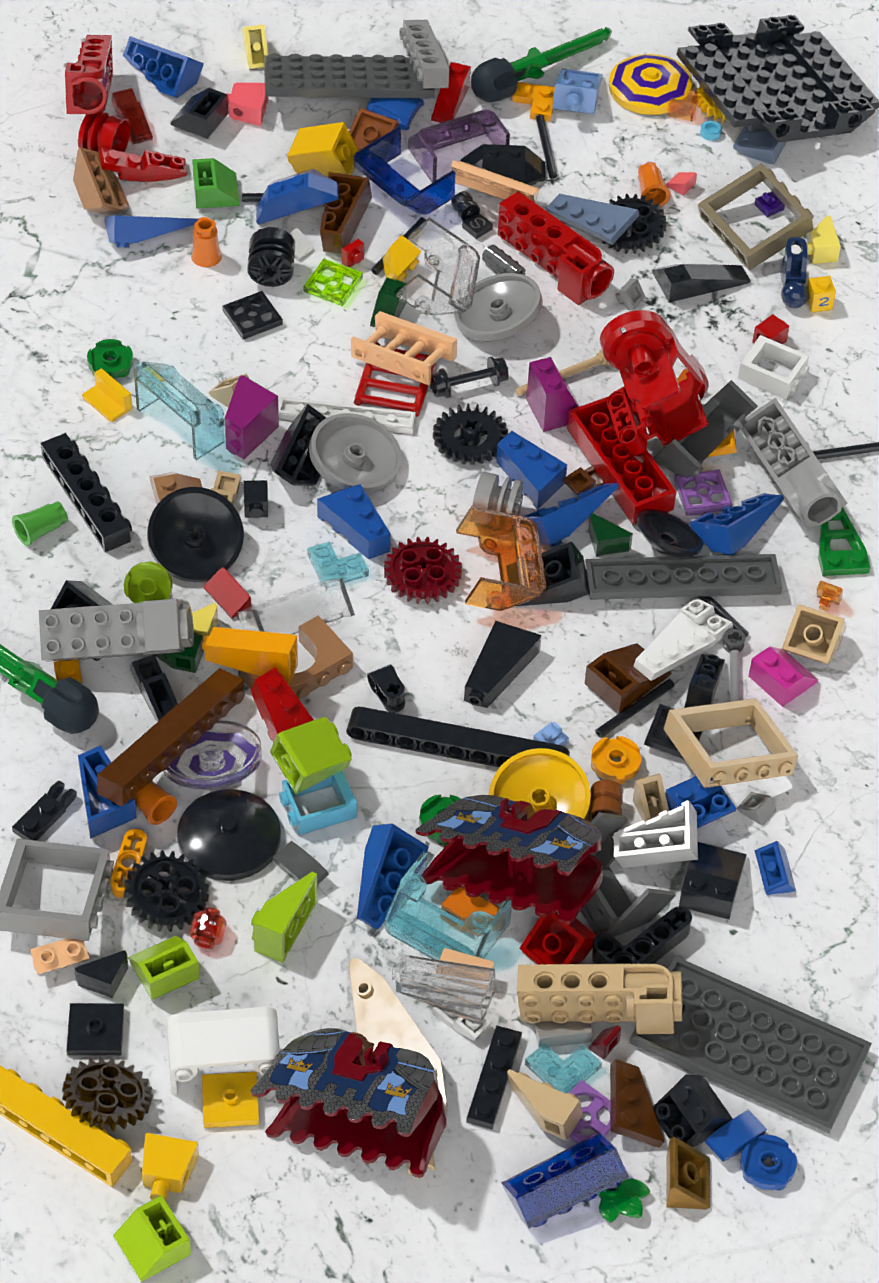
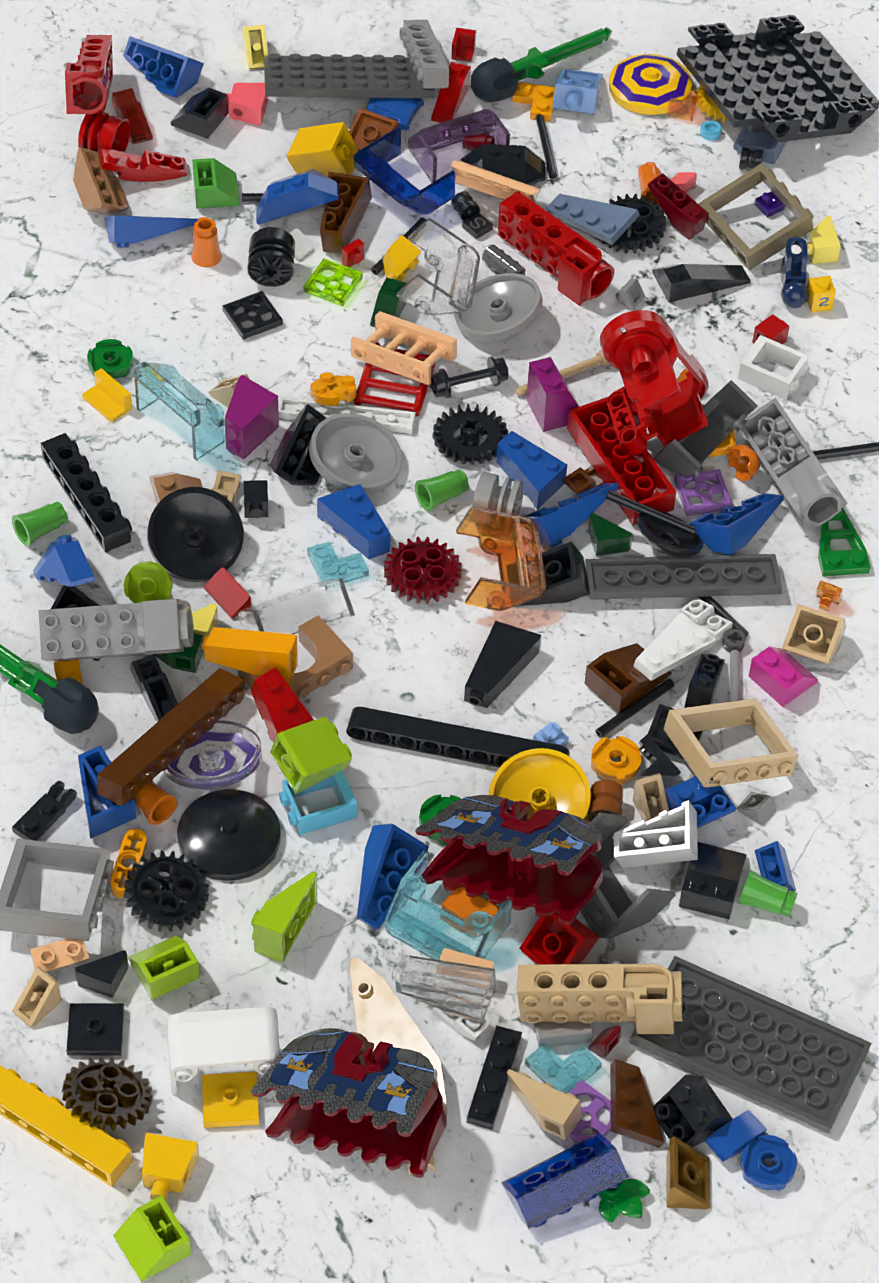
(38, 997): none -> tan slope
(64, 563): none -> blue wedge
(208, 928): clear red head -> none
(299, 862): dark grey slope -> none
(333, 388): none -> light orange plate
(388, 688): black piece -> none
(441, 488): none -> bright green plant
(463, 44): none -> red panel
(474, 141): none -> dark red cone
(650, 512): none -> black bar
(662, 763): none -> black slope
(672, 927): black beam -> none
(678, 206): none -> dark red slope
(744, 461): none -> orange hair
(756, 158): none -> black wheel
(767, 895): none -> bright green plant

